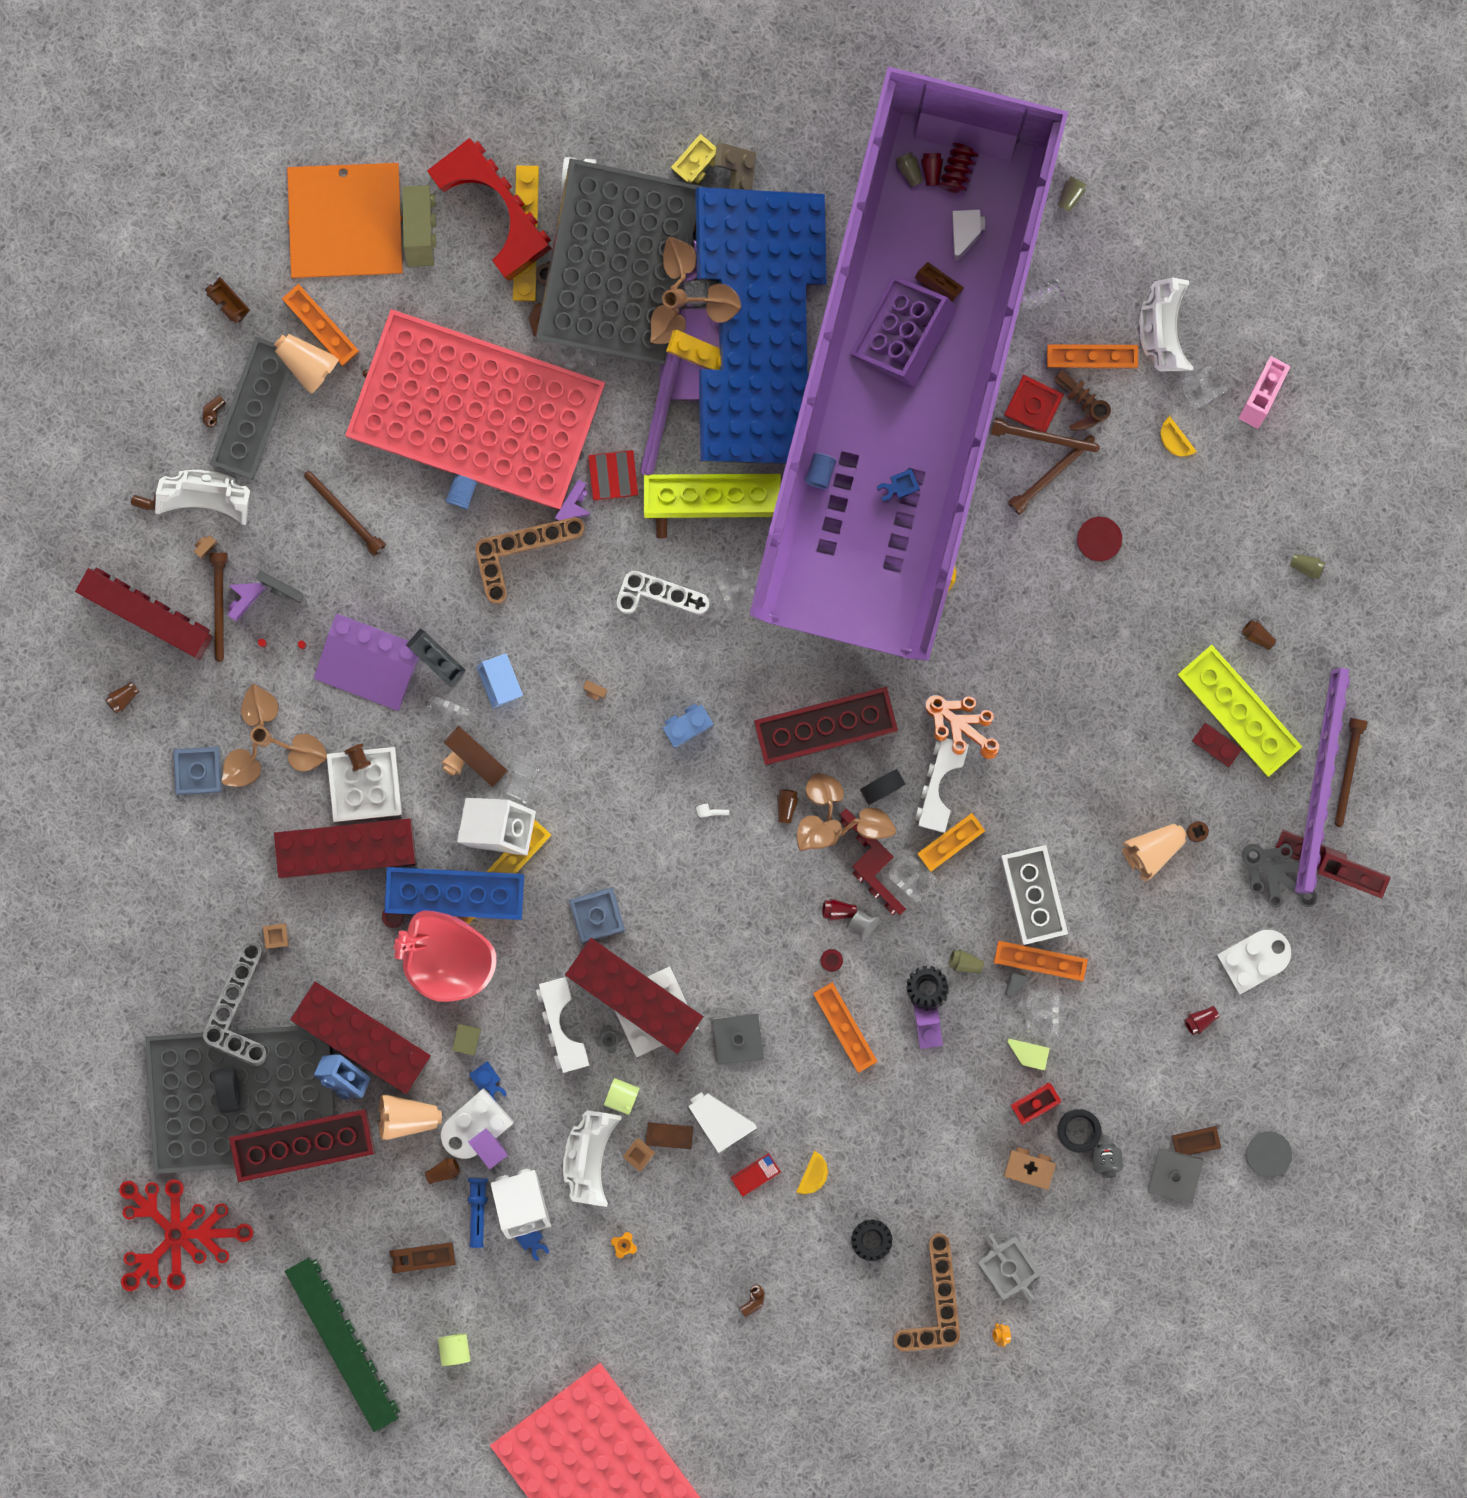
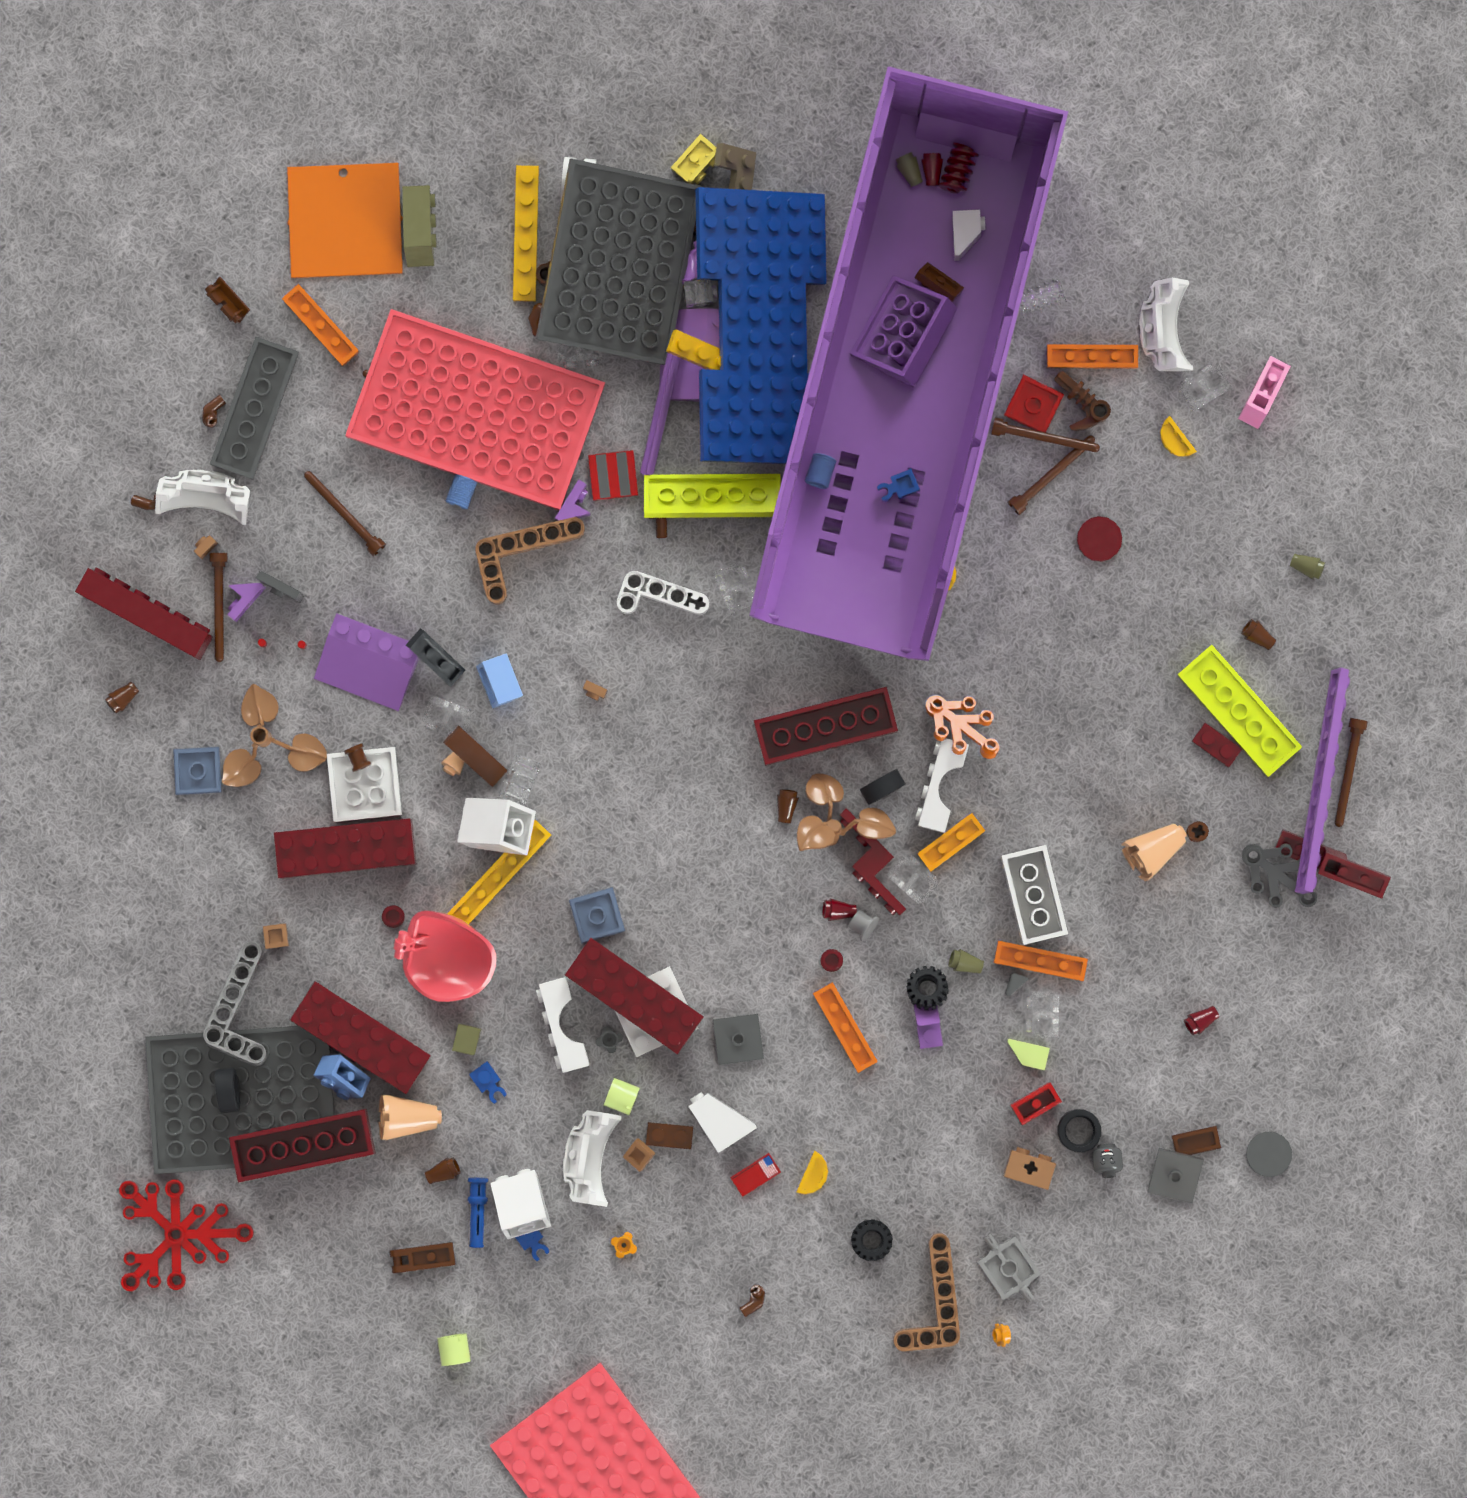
(305, 361): light nougat cone -> none
(342, 1344): dark green brick -> none
(454, 893): blue plate -> none
(470, 1120): white plate -> none
(488, 1148): medium lavender slope -> none
(524, 241): red arch -> none
(687, 726): medium blue brick -> none
(704, 811): white hand -> none
(722, 299): medium nougat plant -> none
(1071, 193): olive cone -> none
(1253, 959): white plate -> none

